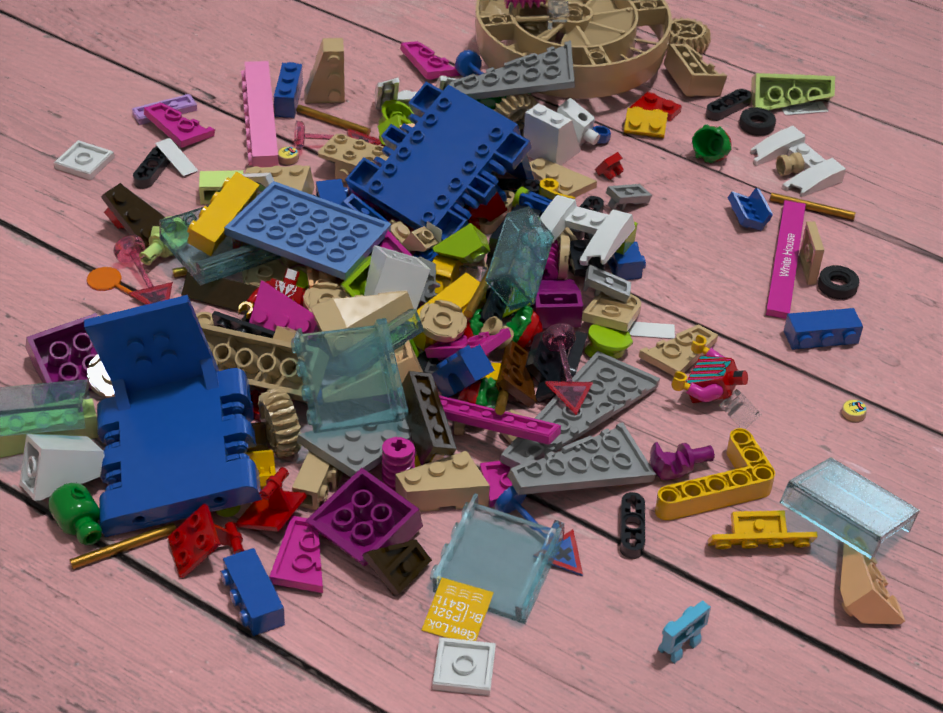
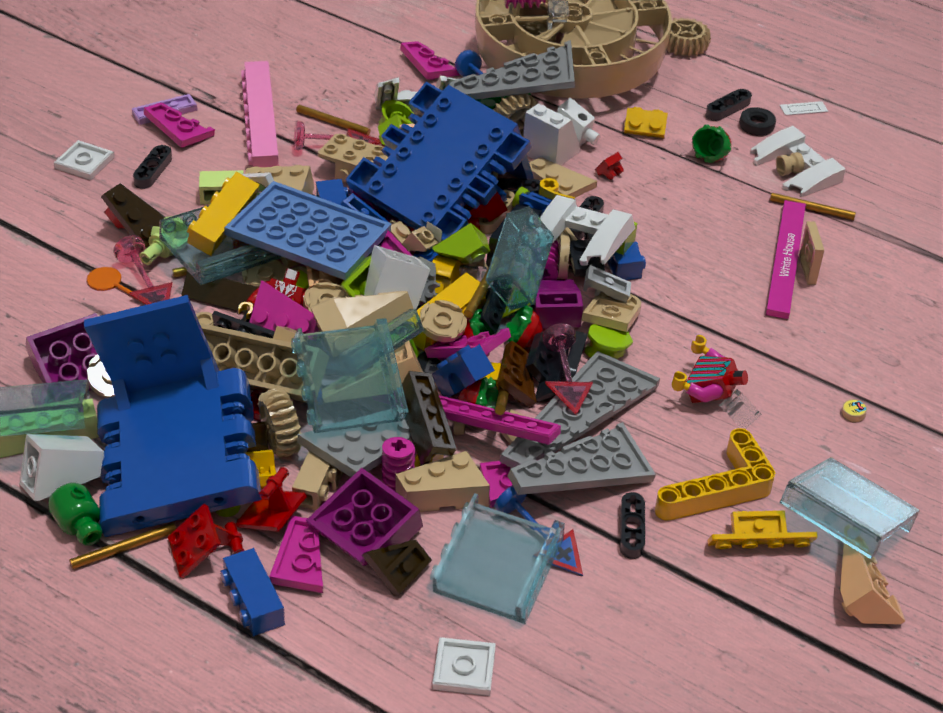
(176, 156): white sticker -> none
(288, 90): blue brick -> none
(288, 155): tile -> none
(327, 75): tan wedge -> none
(457, 610): yellow sticker -> none
(494, 326): tan wheel -> none
(604, 132): blue tile -> none
(625, 194): light grey plate -> none
(651, 101): red wing -> none
(652, 330): white sticker -> none
(675, 465): magenta piece -> none
(677, 353): tan wing -> none
(684, 628): medium azure plate -> none
(692, 72): tan wedge -> none
(751, 210): blue bracket -> none
(784, 90): yellowish green wedge -> none
(823, 328): blue brick -> none
(841, 273): black tyre -> none

